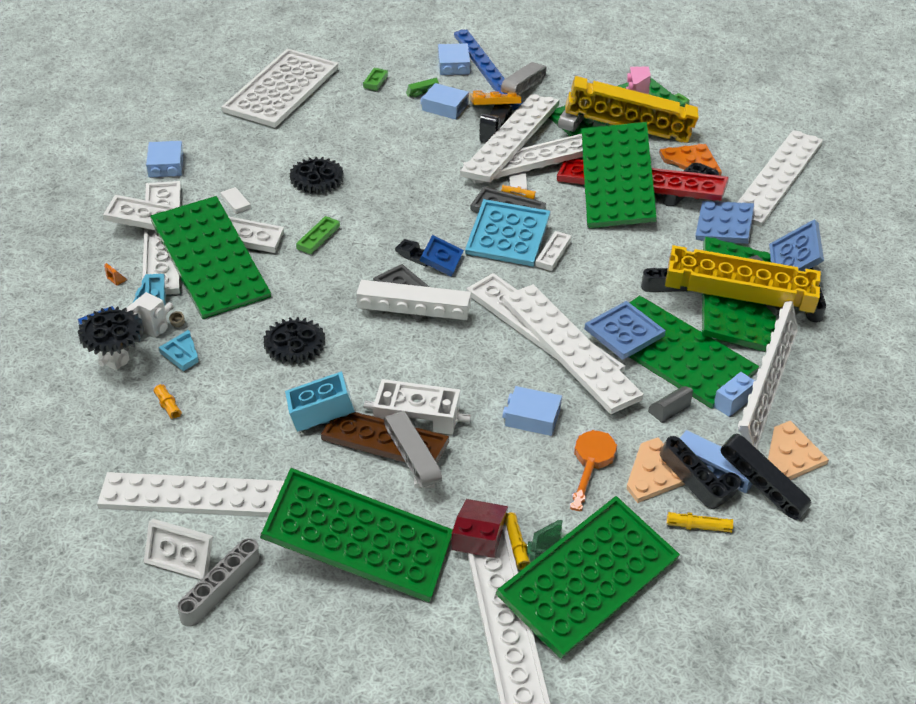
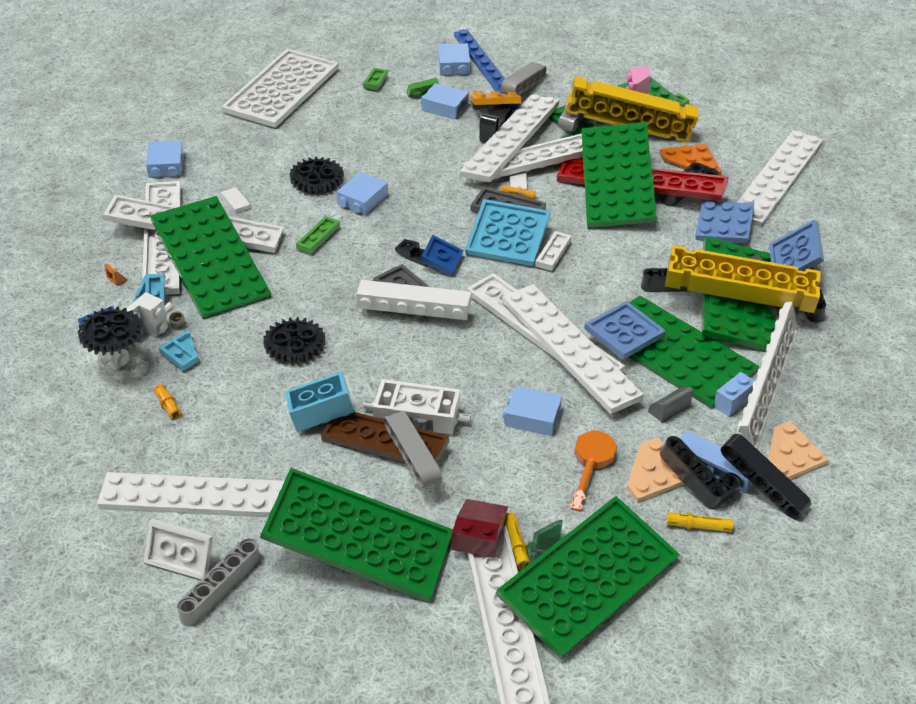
(362, 193): none -> light blue brick

